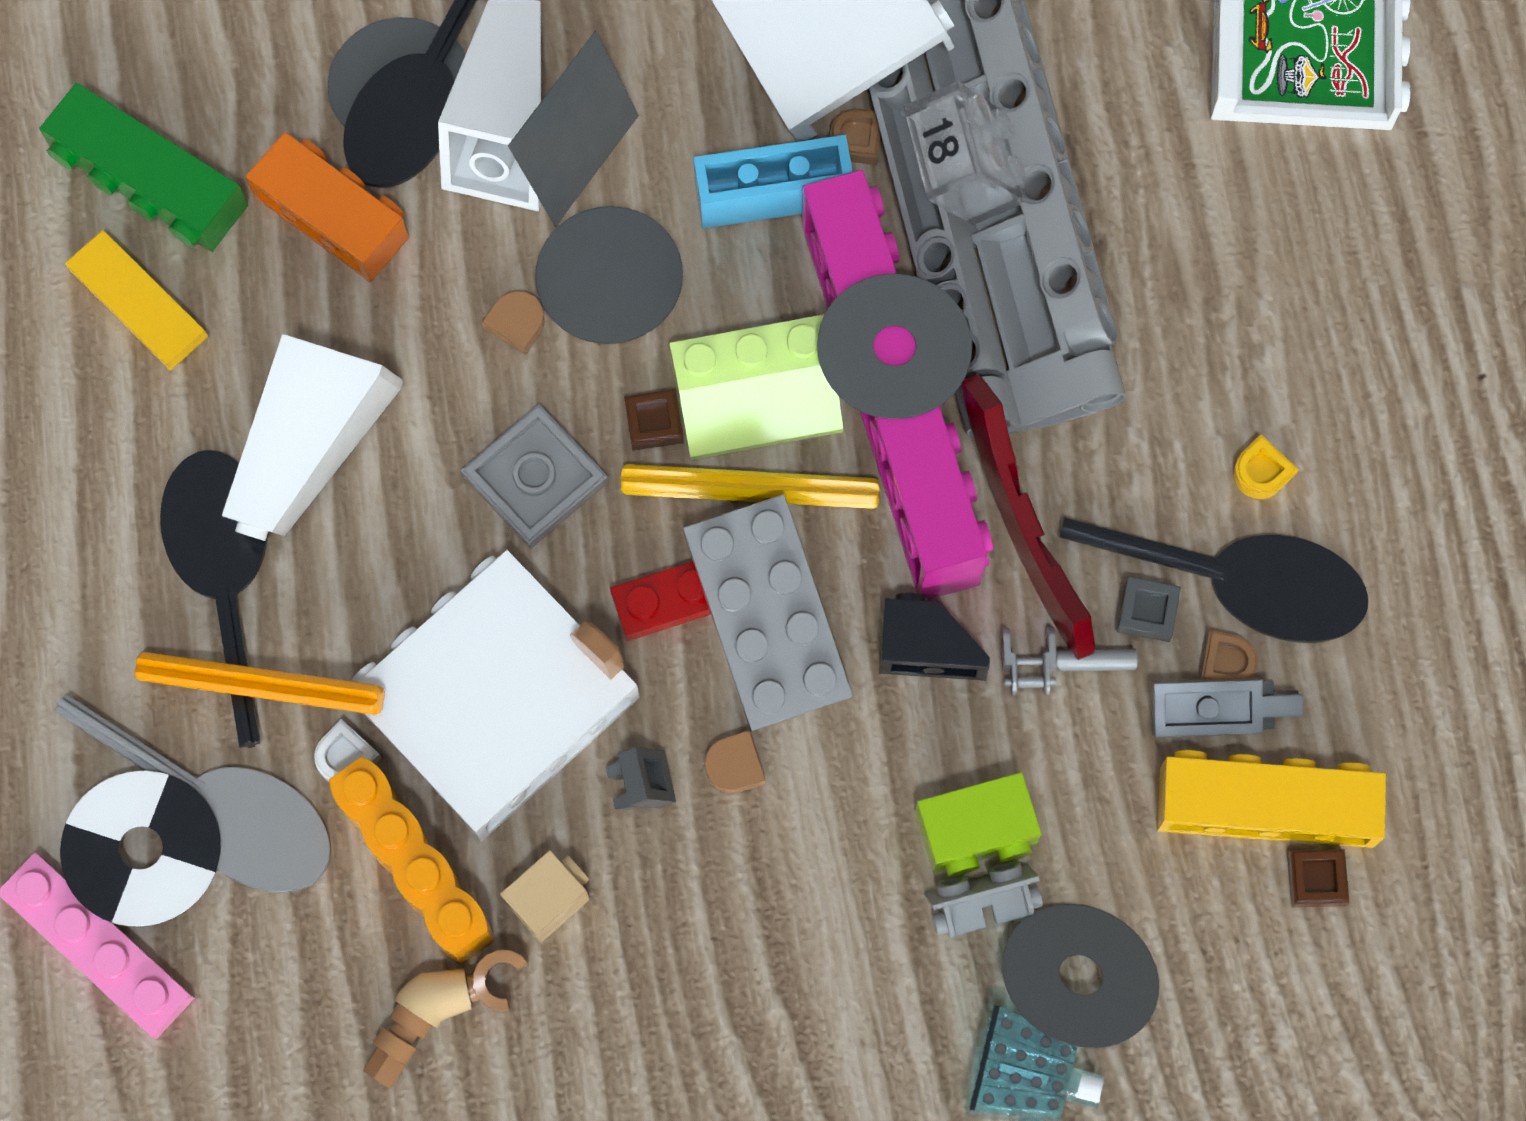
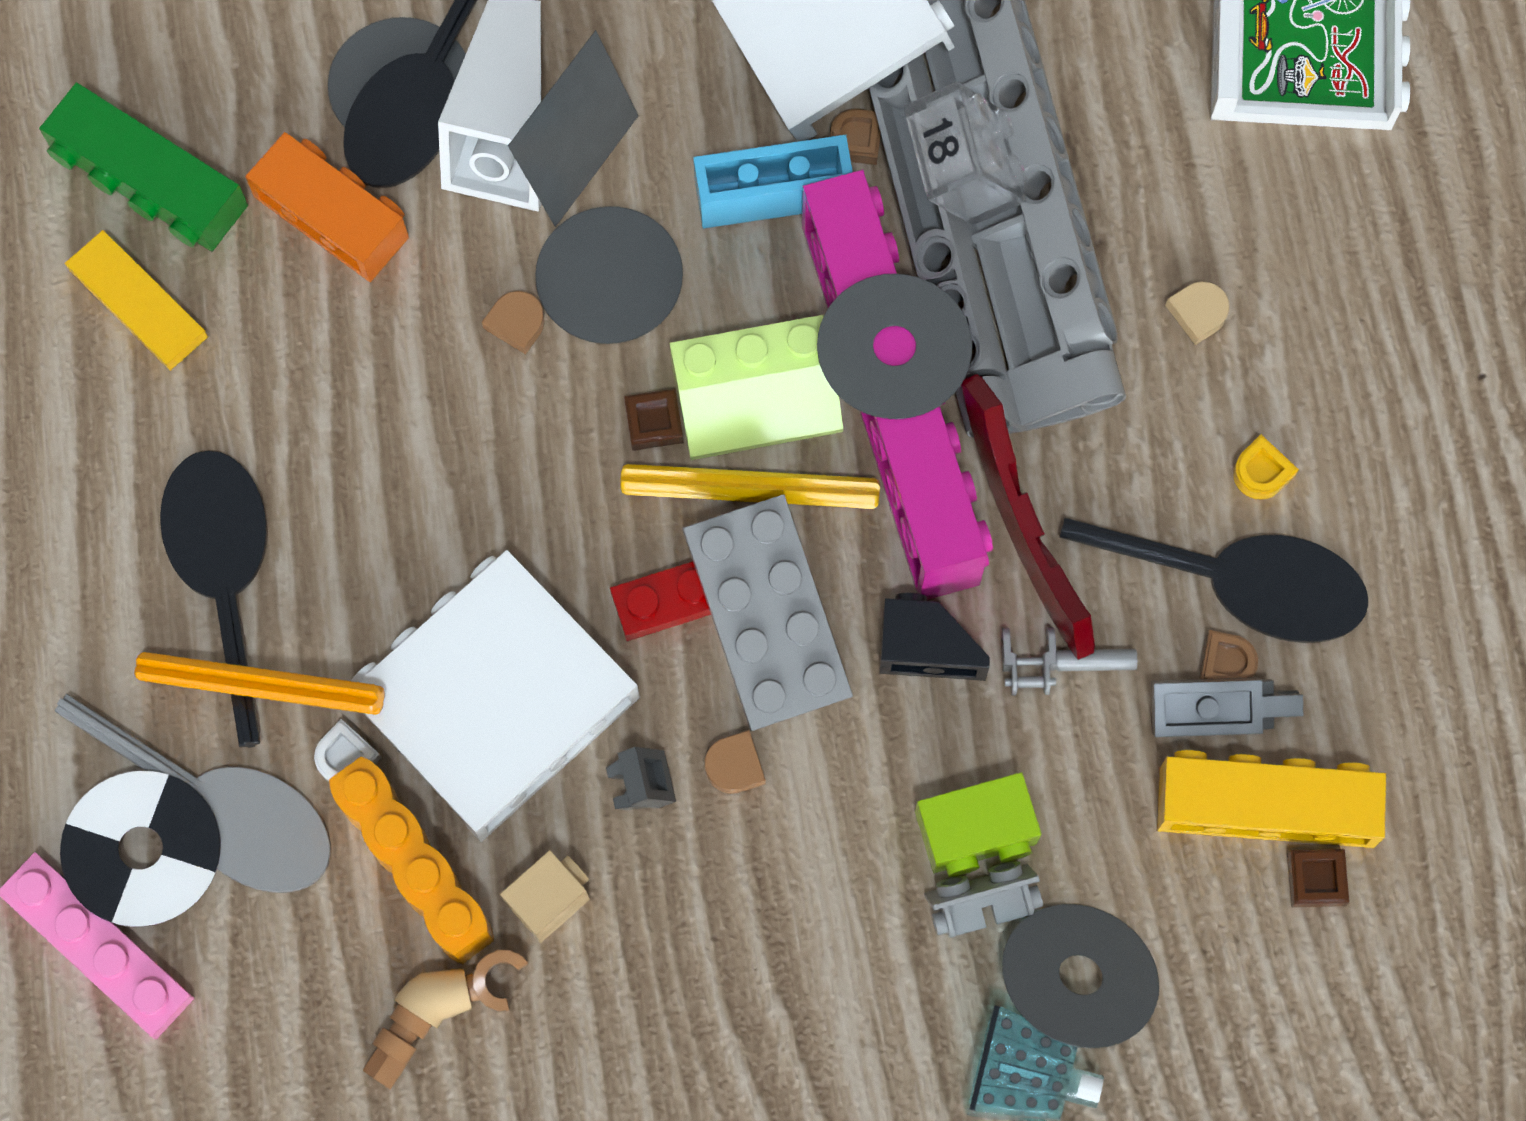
(303, 431): white slope -> none
(534, 476): light grey tile -> none
(598, 648): medium nougat tile -> none
(1149, 609): dark grey plate -> none
(1199, 309): none -> tan tile

